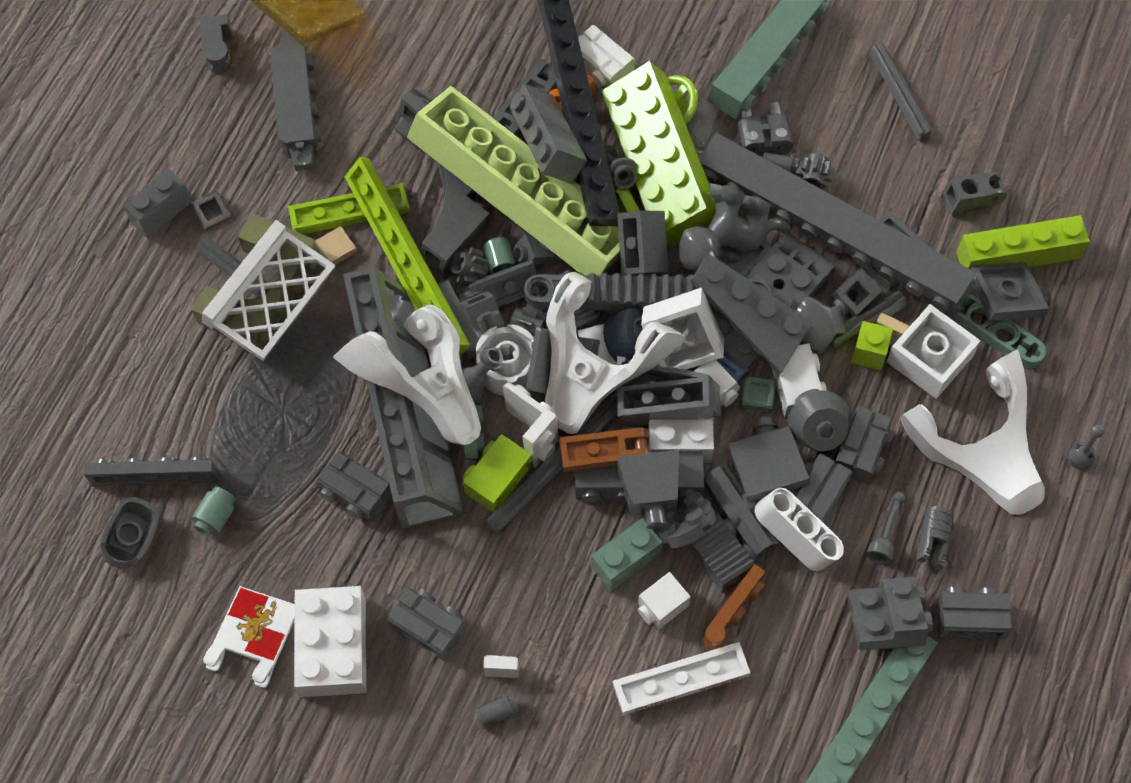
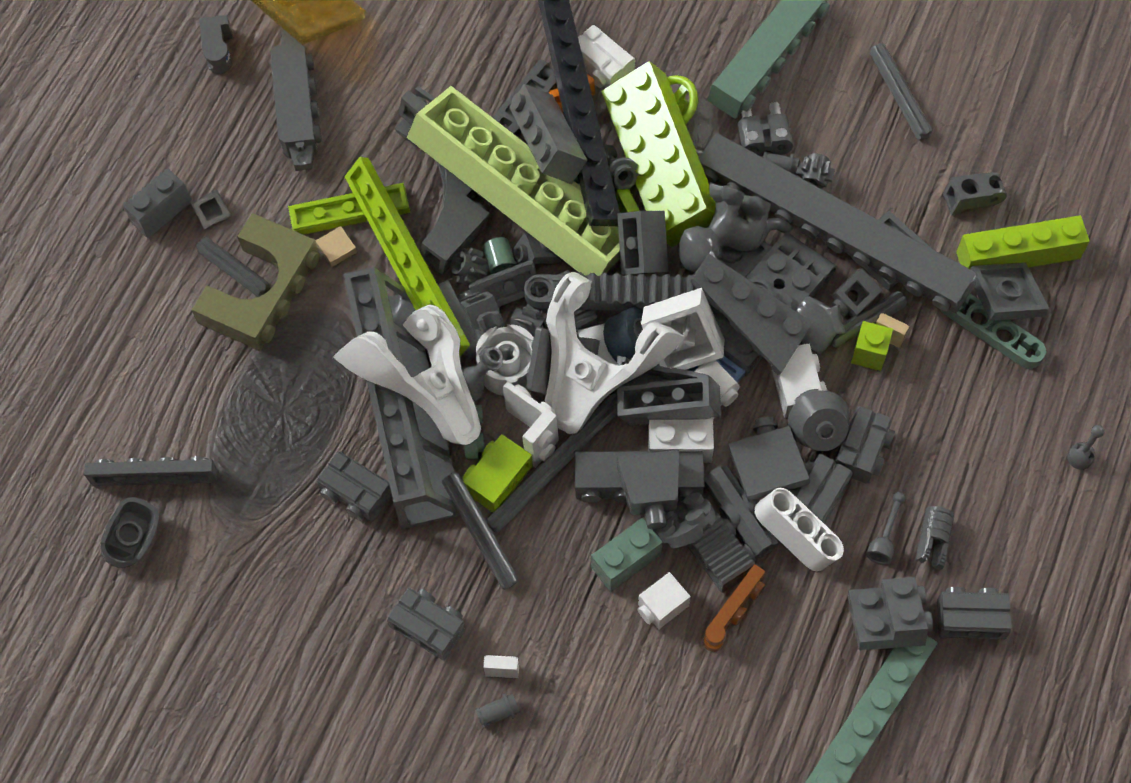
(213, 511): sand green brick -> none
(248, 272): white fence -> none
(255, 629): flag -> none
(330, 641): white brick -> none
(480, 530): none -> dark grey axle
(601, 448): dark orange plate -> none
(681, 678): white plate -> none
(758, 394): sand green tile -> none
(933, 351): white brick -> none
(998, 461): white animal -> none

